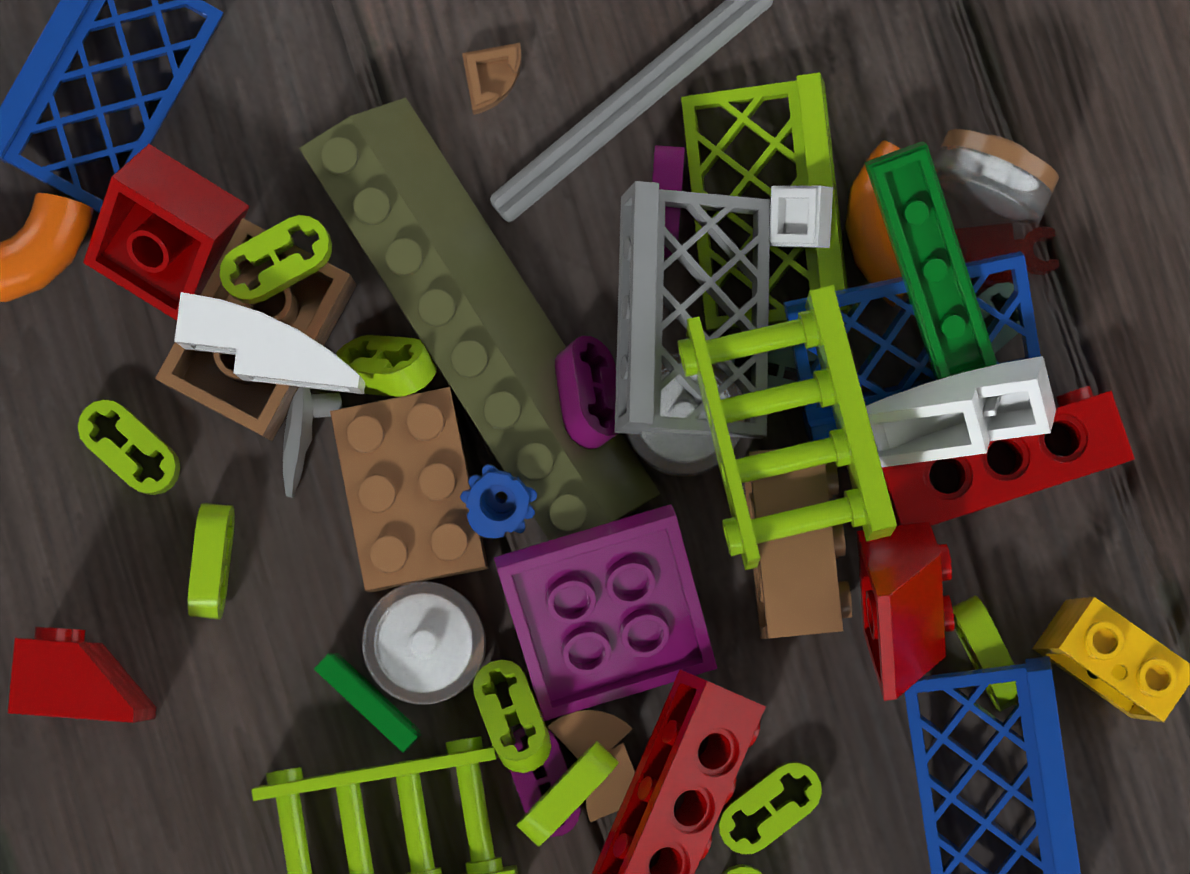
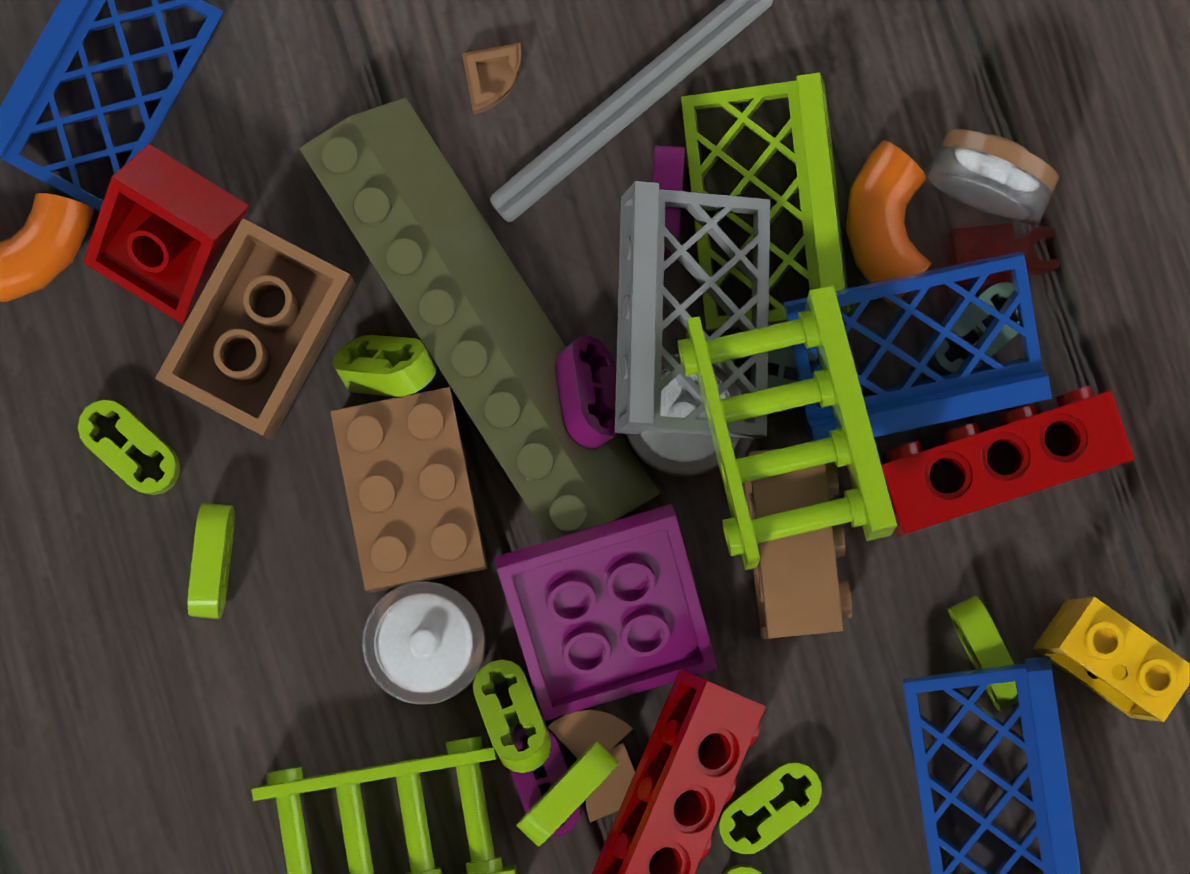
(73, 679): red slope -> none
(262, 345): white slope -> none
(267, 247): lime beam -> none
(299, 431): light grey bar -> none
(368, 701): green tile -> none
(494, 516): blue animal -> none
(801, 216): white tile -> none
(904, 604): red slope -> none
(930, 260): green tile -> none
(963, 413): white slope -> none

